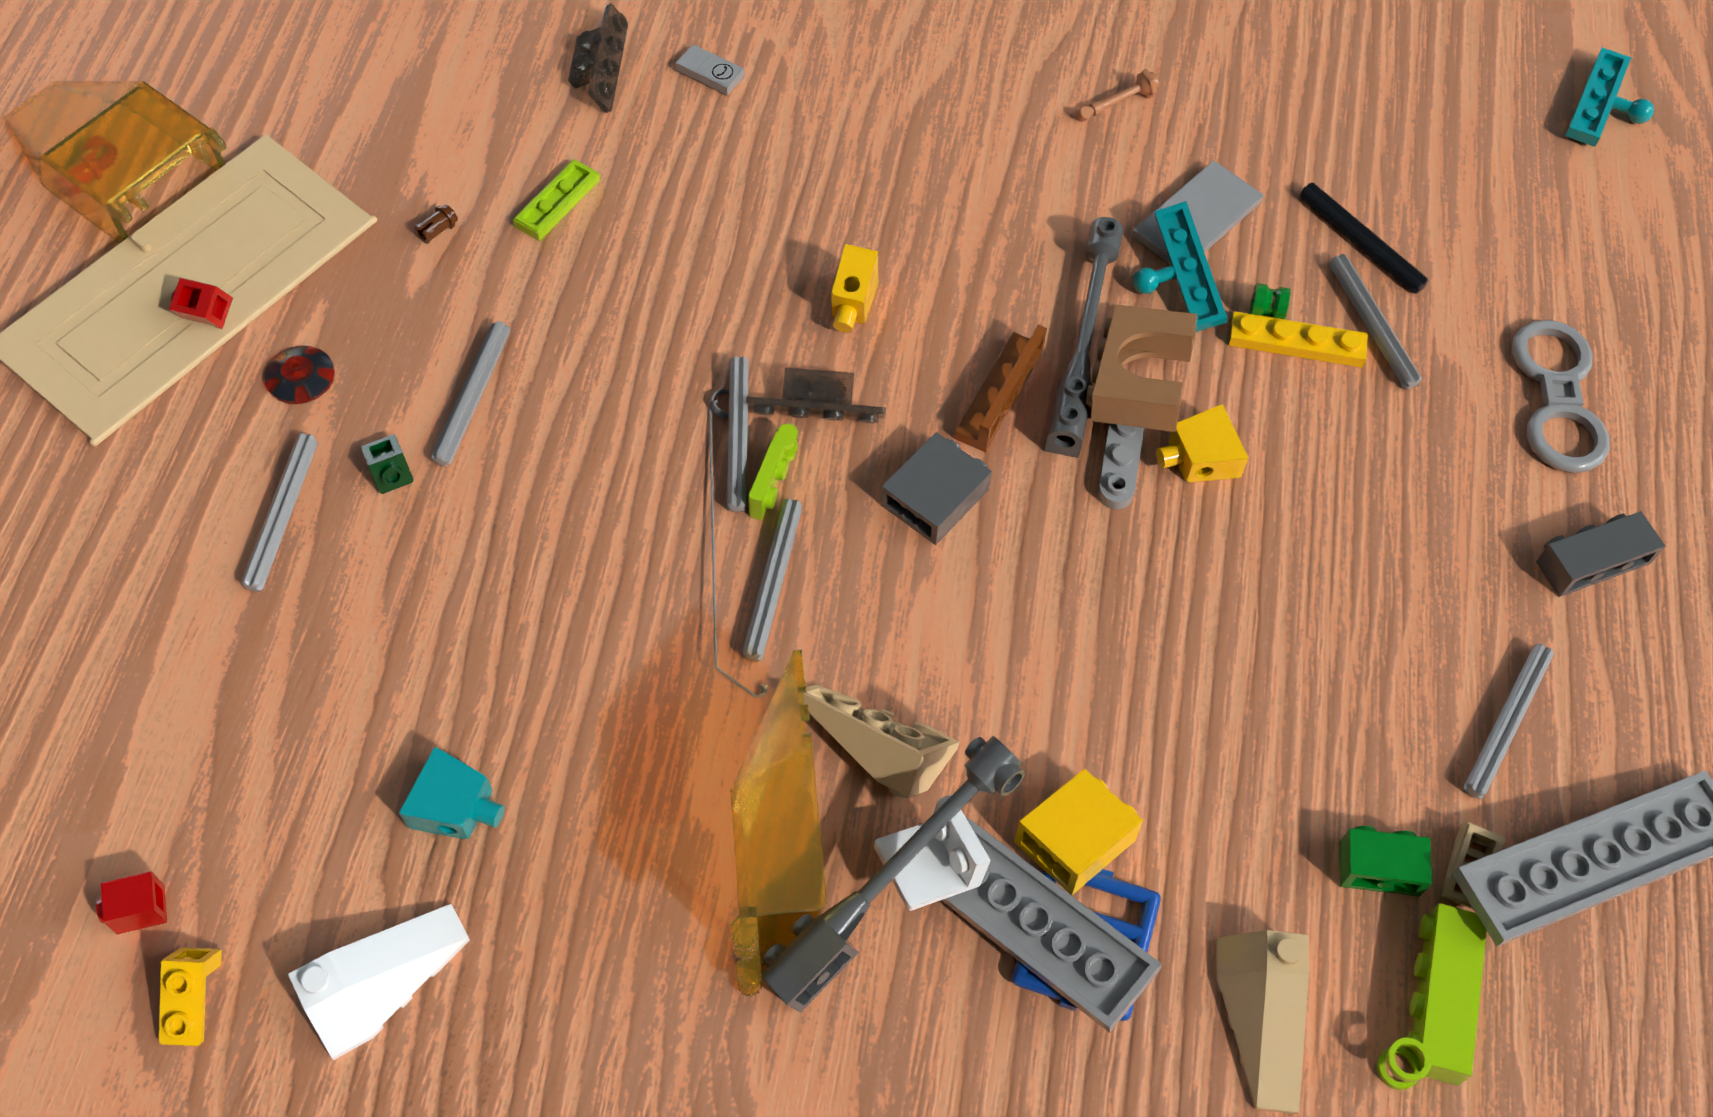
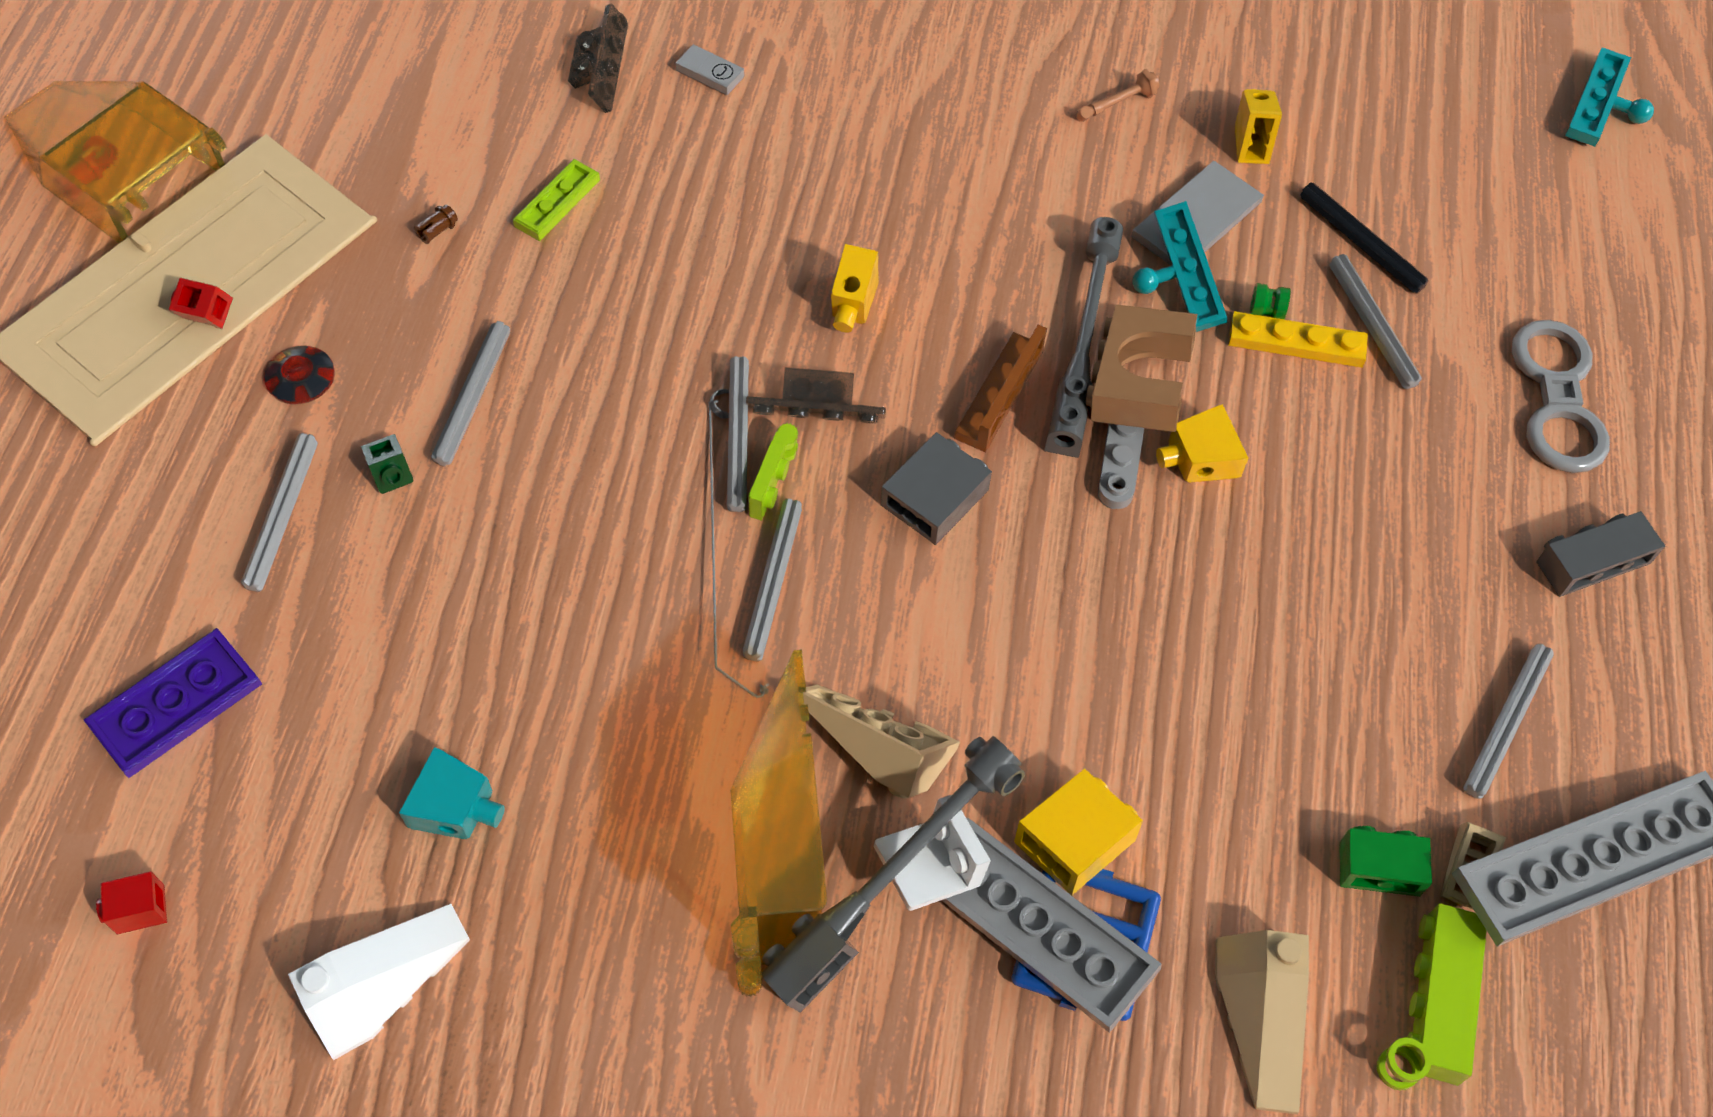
(172, 702): none -> dark purple tile
(184, 994): yellow bracket -> none
(1261, 114): none -> yellow torso

